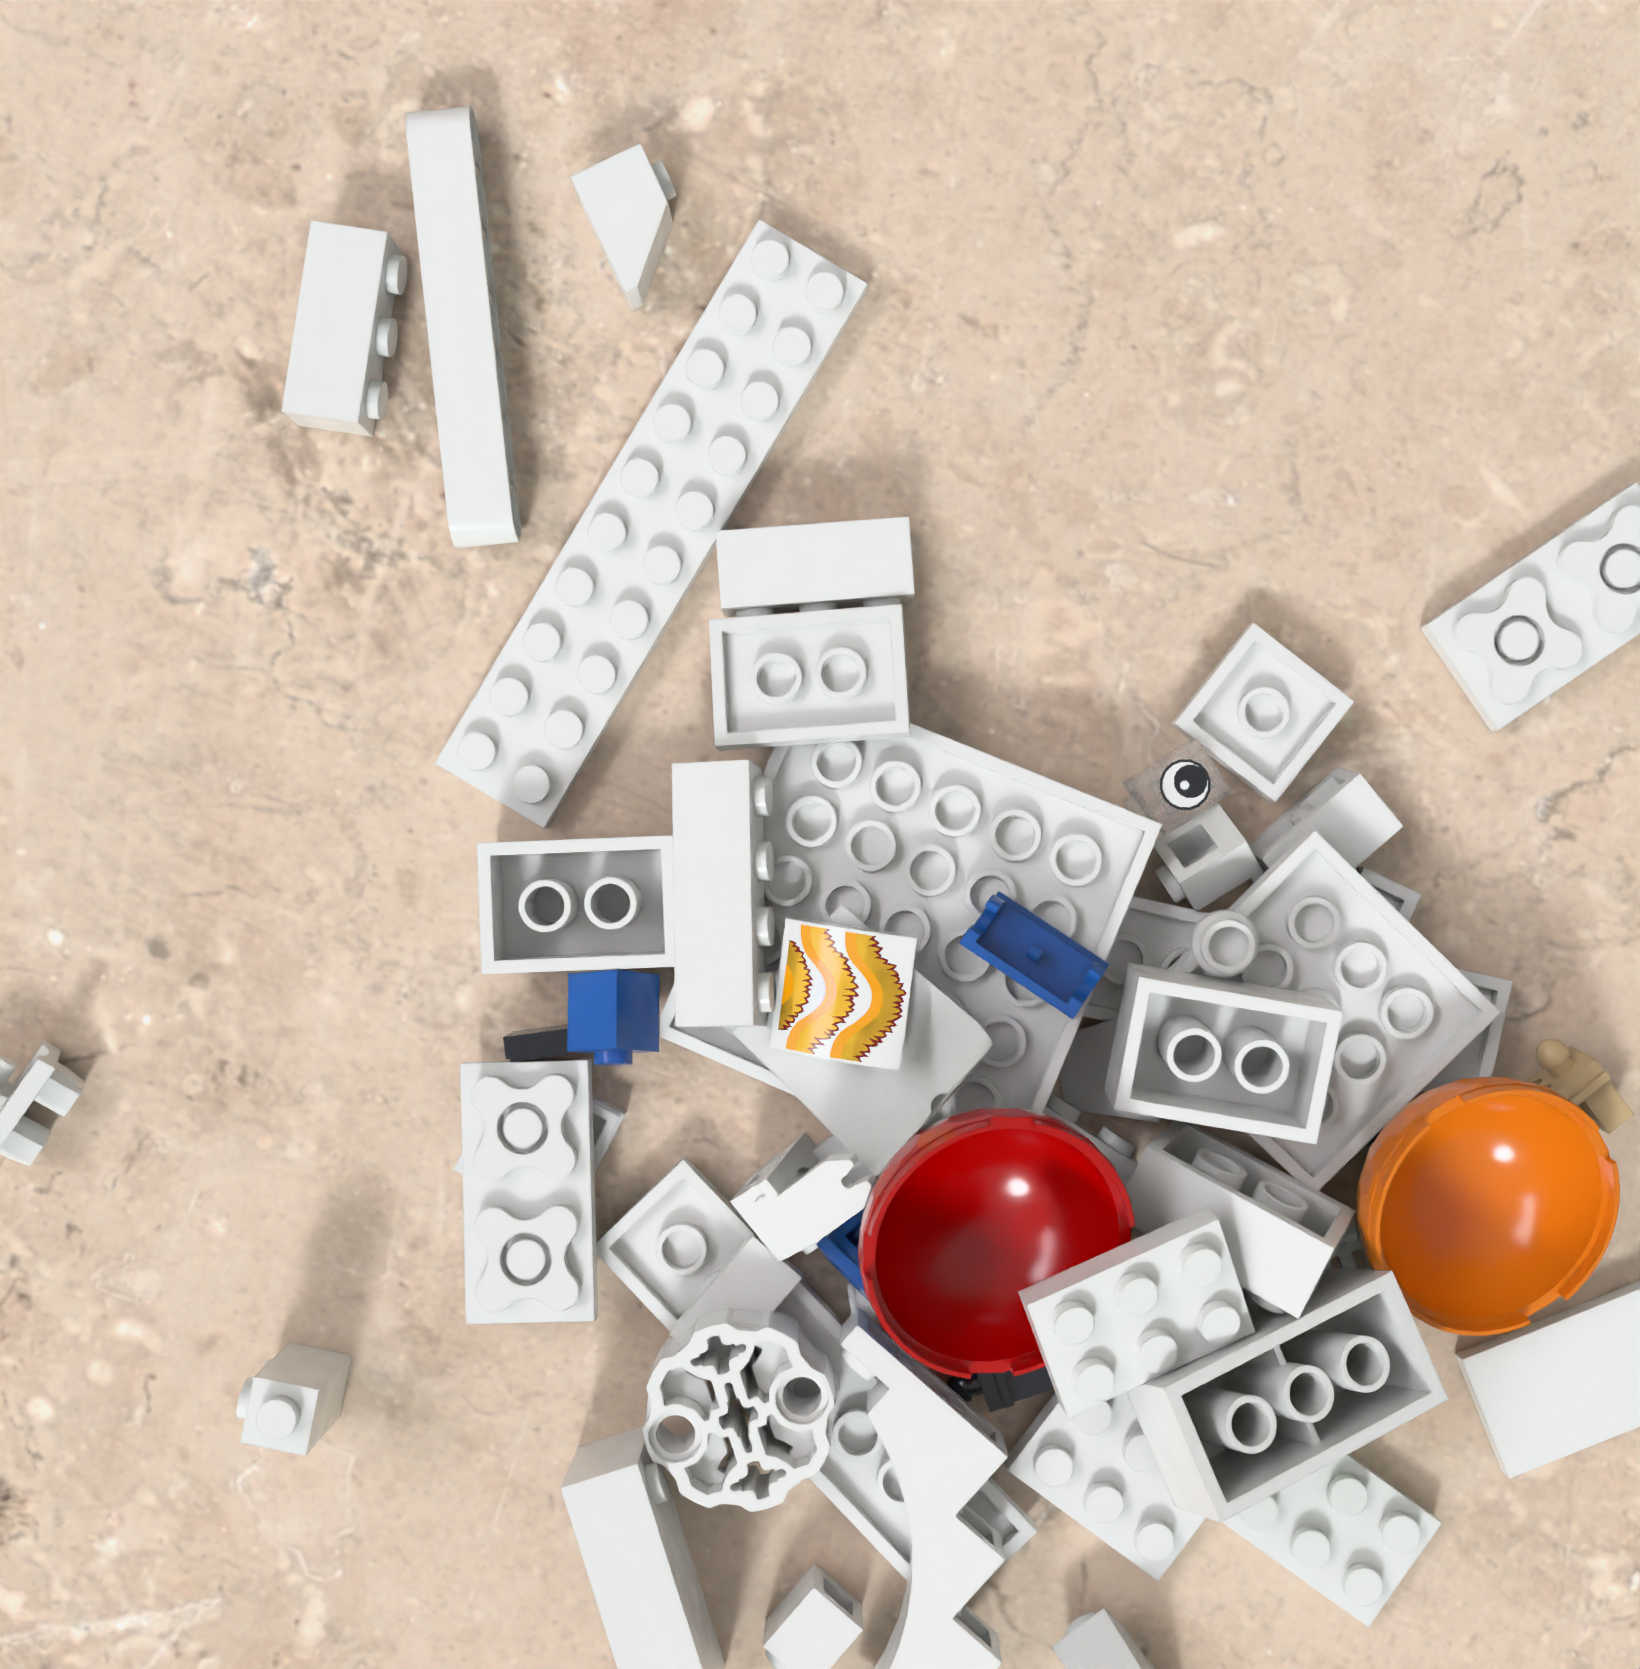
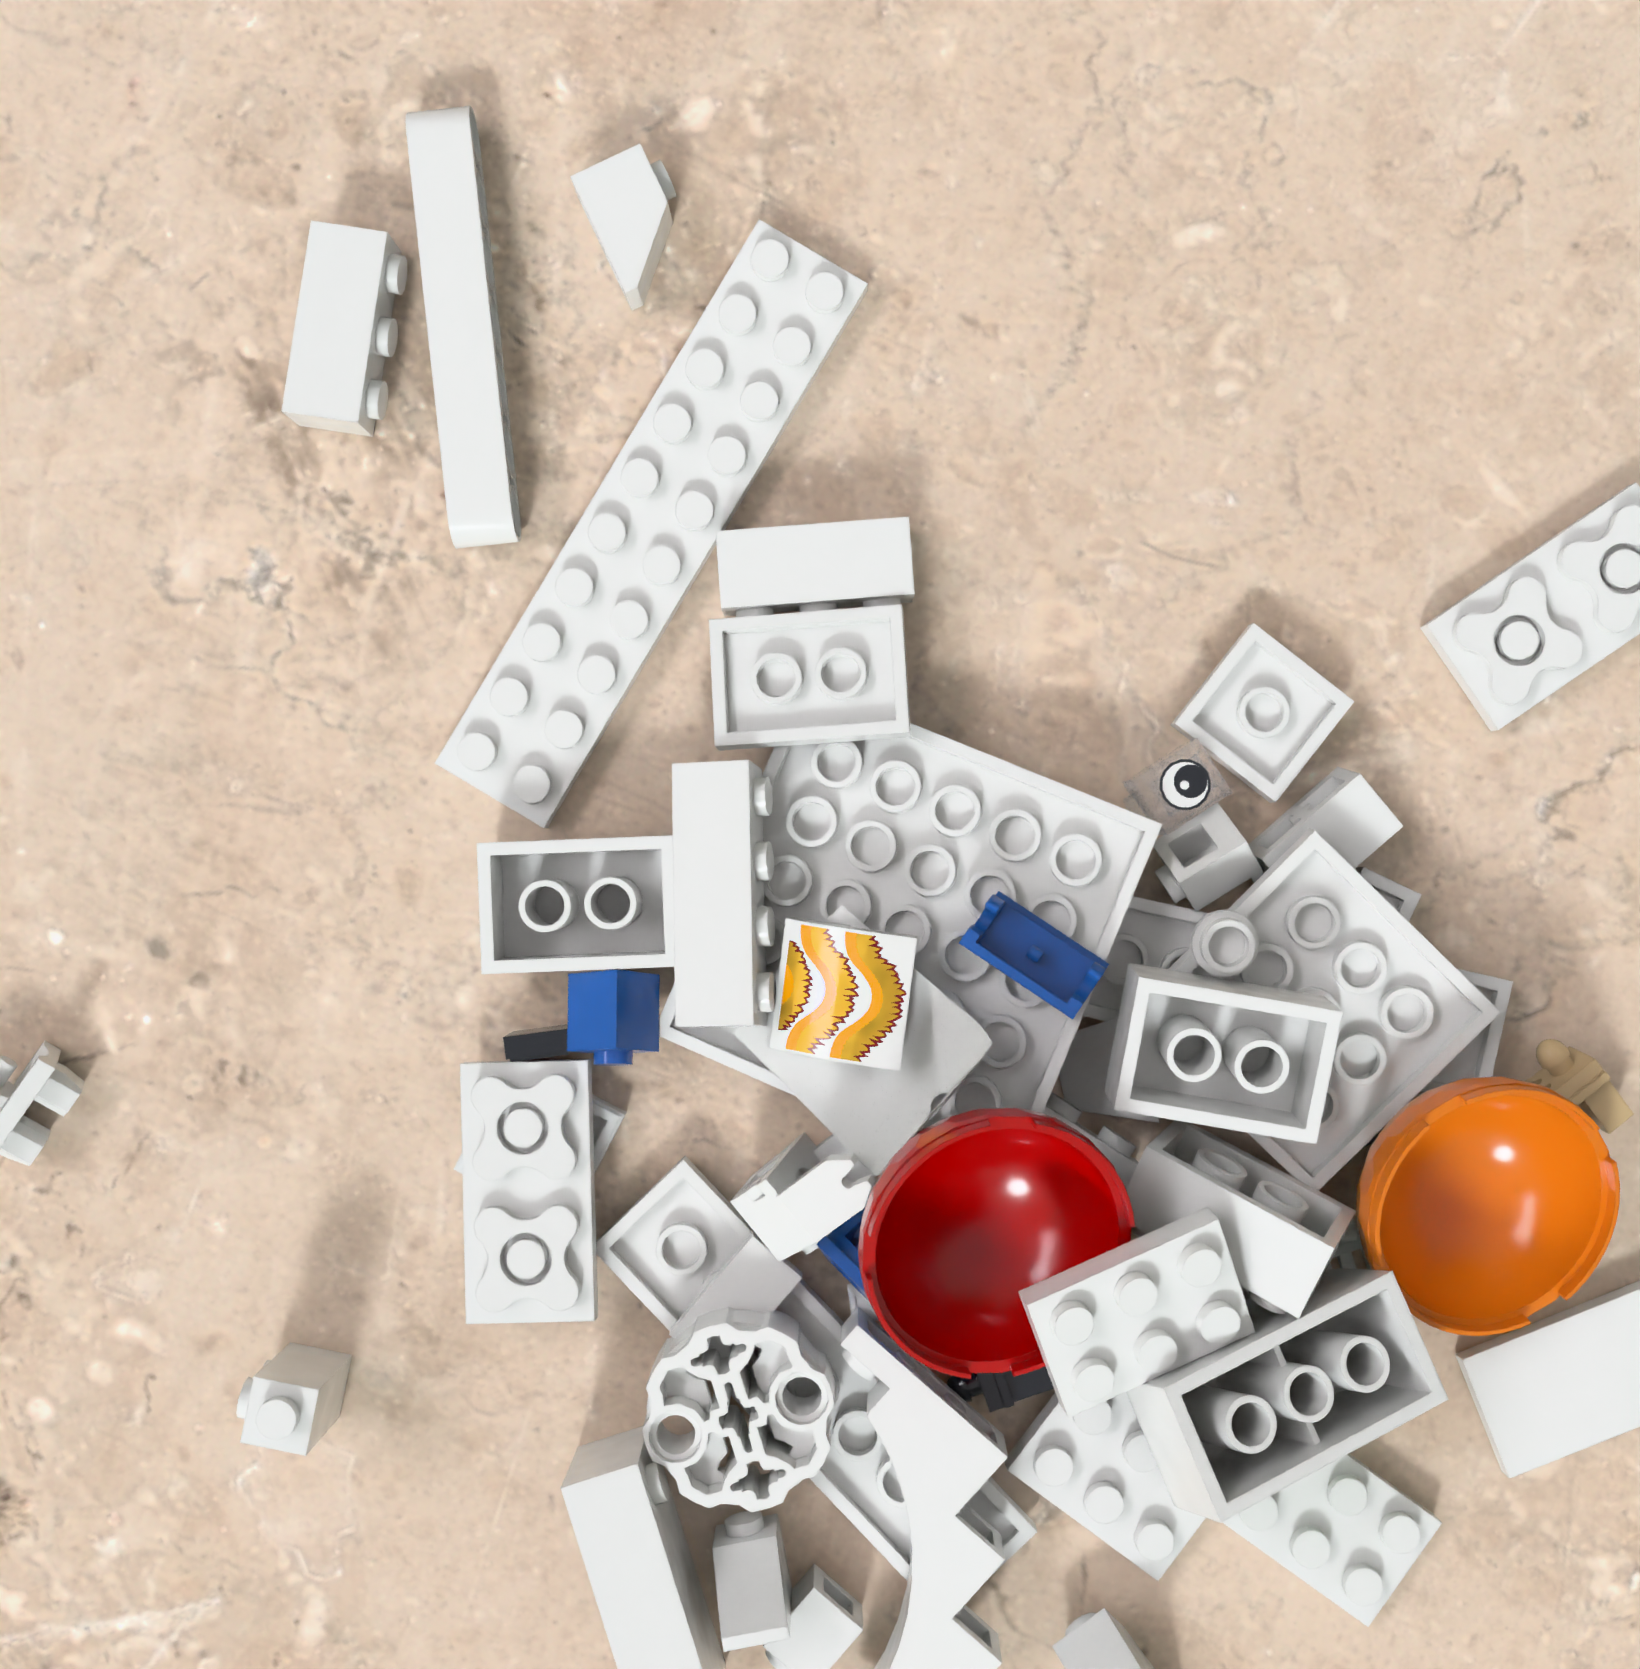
(751, 1581): none -> white slope

